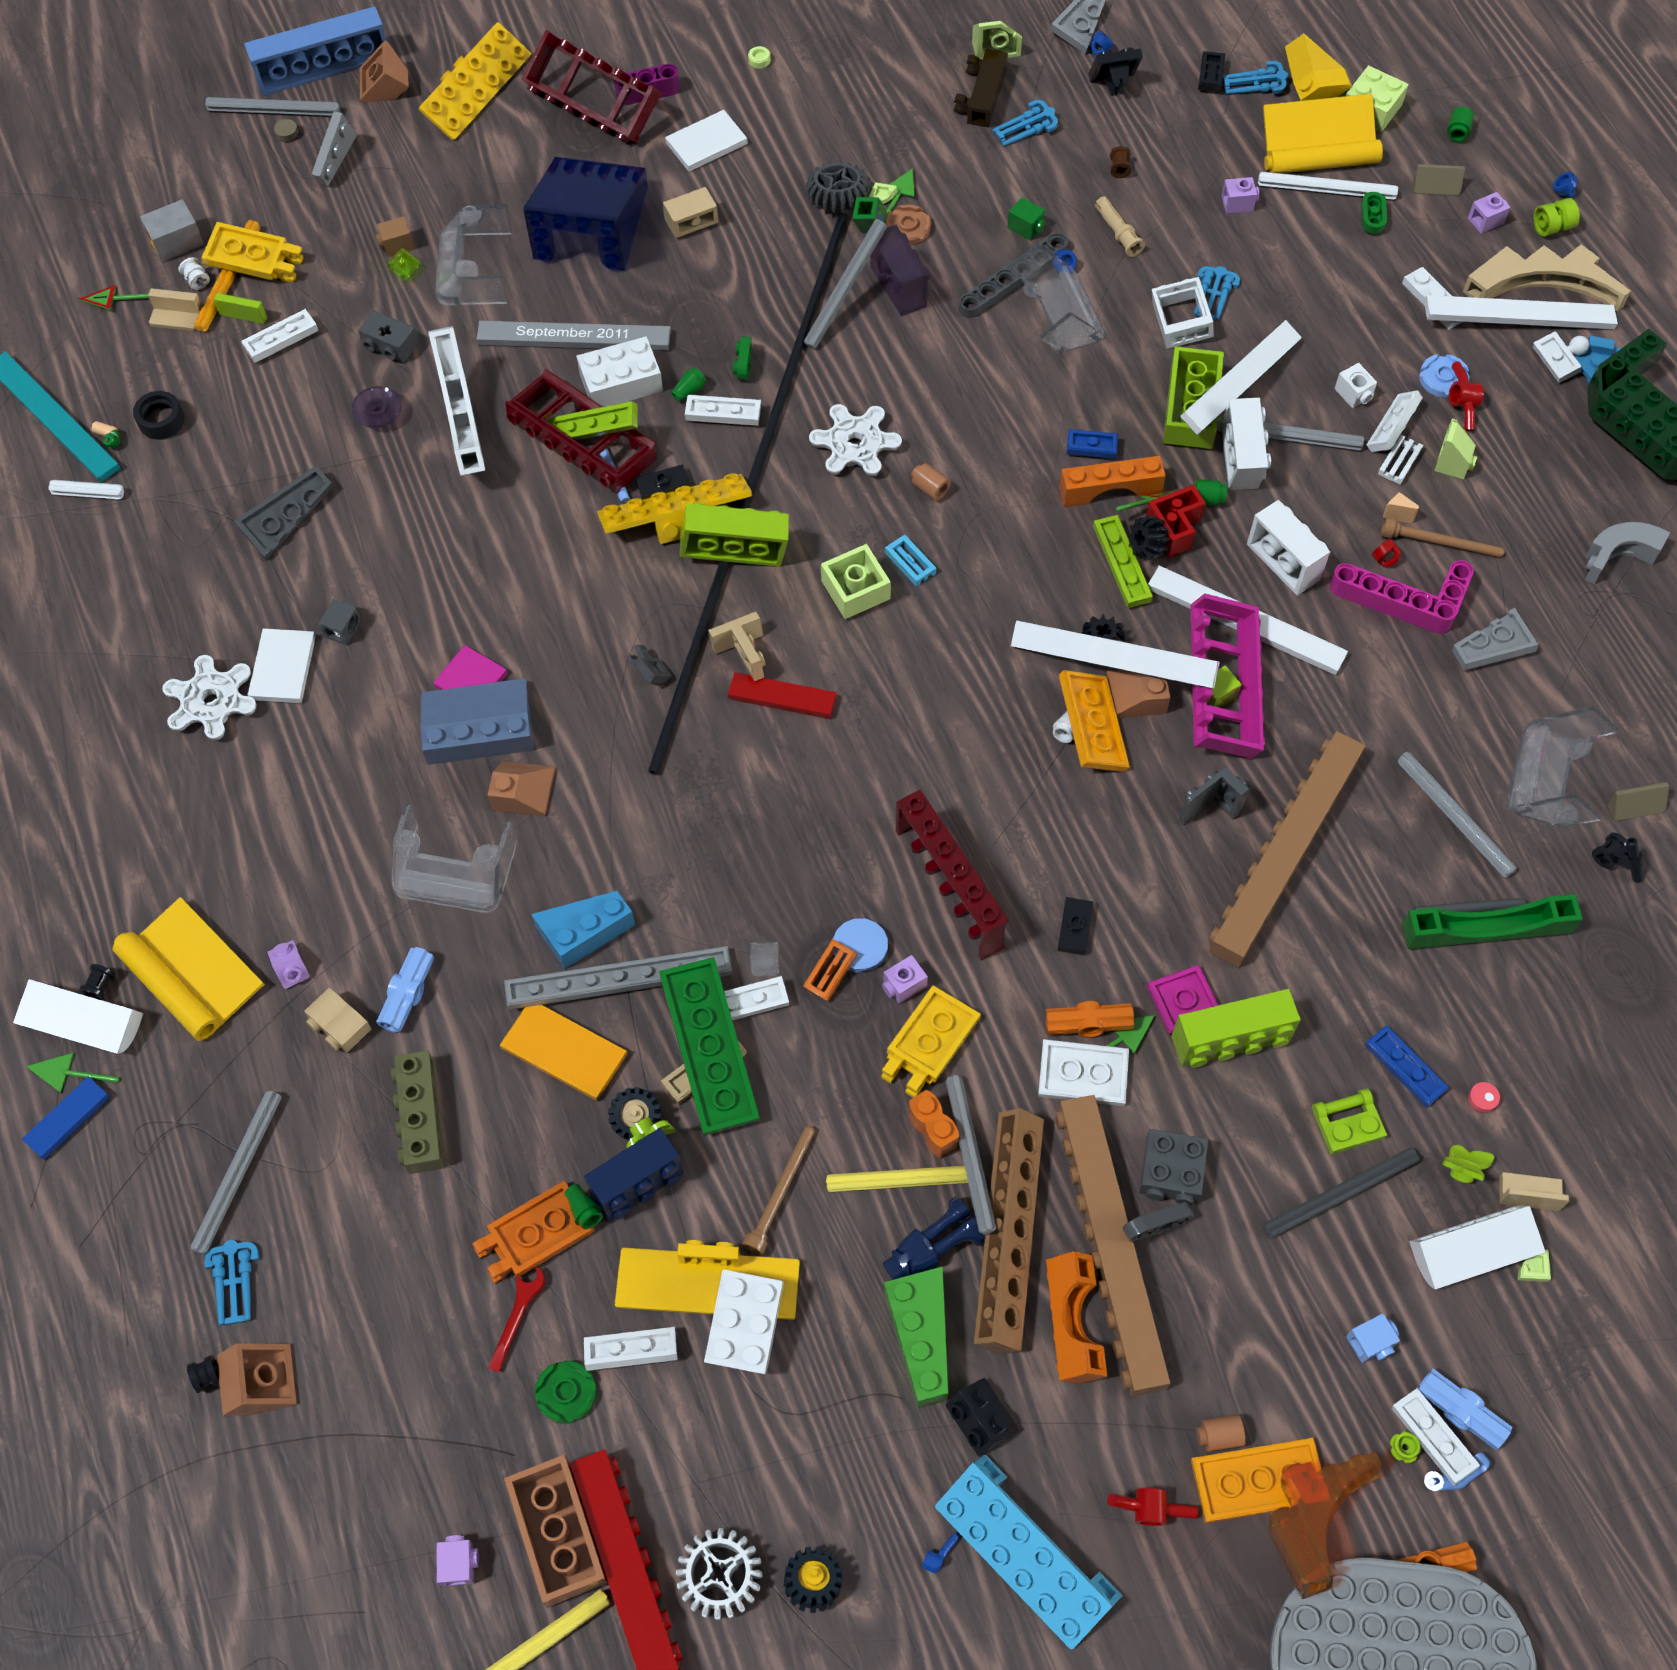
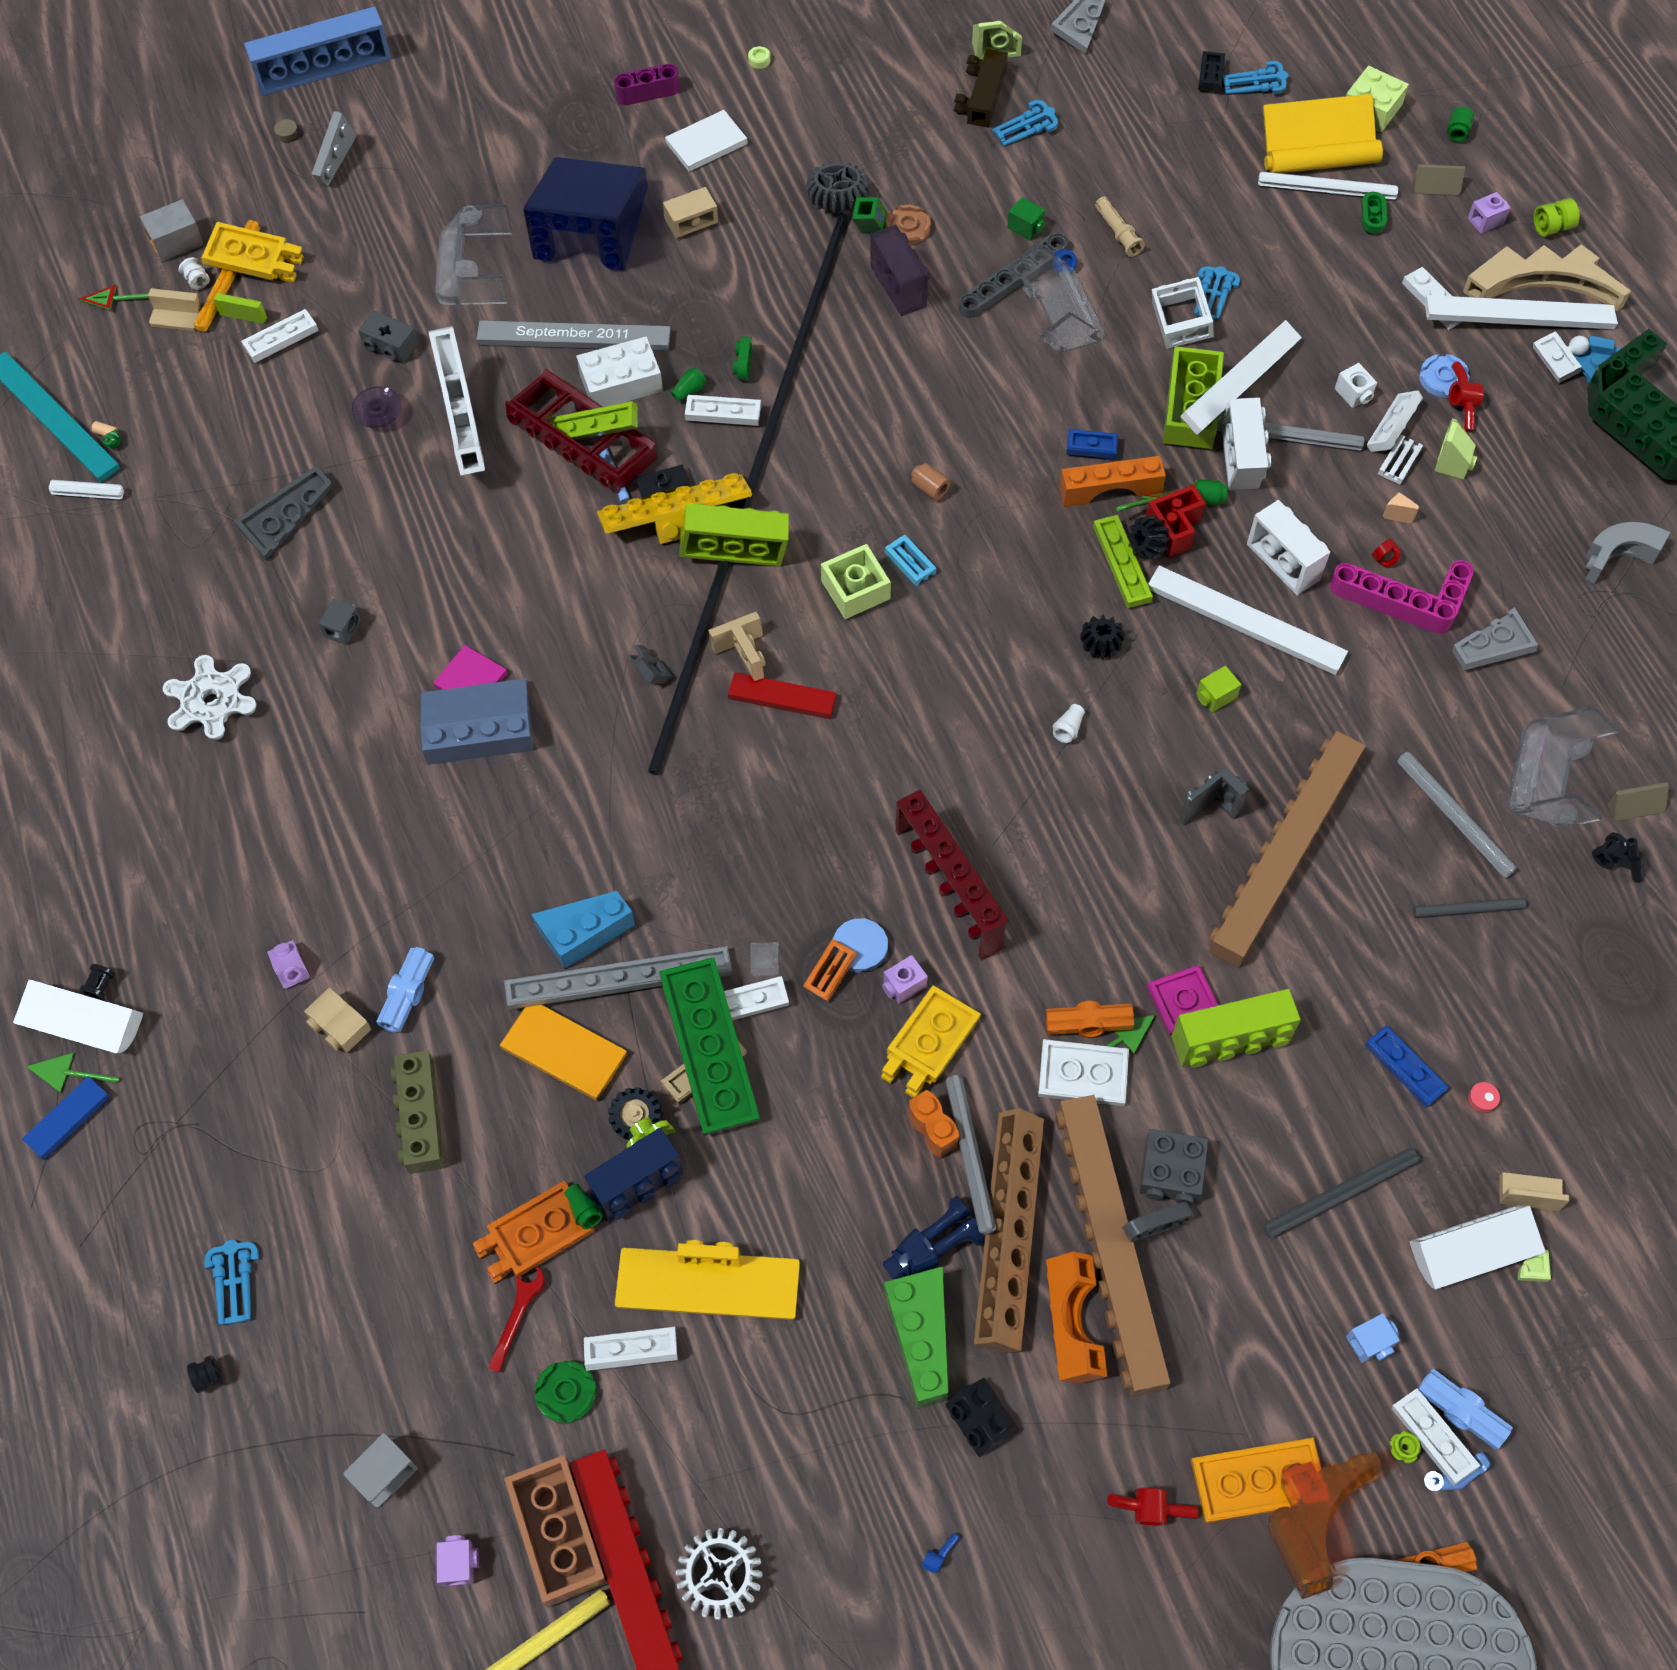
(164, 428): black tyre -> none
(188, 969): yellow door -> none
(235, 1172): light grey axle -> none
(255, 1378): nougat slope -> none
(271, 106): light grey axle -> none
(282, 665): white tile -> none
(380, 1471): none -> light grey piece
(383, 75): nougat slope -> none
(394, 236): medium nougat brick -> none
(403, 264): clear neon green tile -> none
(446, 880): clear windscreen -> none
(474, 81): yellow bracket -> none
(521, 788): nougat slope -> none
(540, 61): dark red window -> none
(744, 1321): white brick -> none
(756, 1240): medium nougat piece -> none
(813, 1579): black wheel -> none
(845, 283): light grey axle -> none
(849, 427): white plate -> none
(884, 192): yellowish green tile -> none
(896, 1178): light yellow axle -> none
(905, 186): bright green piece -> none
(1025, 1554): medium azure bracket -> none
(1075, 926): black plate -> none
(1094, 721): light orange tile -> none
(1103, 40): blue tile -> none
(1115, 68): black plate -> none
(1115, 654): white tile -> none
(1120, 160): reddish brown bush -> none
(1138, 693): nougat slope -> none
(1221, 1433): nougat brick -> none
(1239, 195): lavender brick -> none
(1249, 675): dark pink window -> none
(1314, 71): yellow wedge -> none
(1352, 1130): lime plate -> none
(1392, 529): medium nougat piece -> none
(1467, 1165): lime animal -> none
(1539, 918): green arch -> none
(1565, 184): blue tile -> none

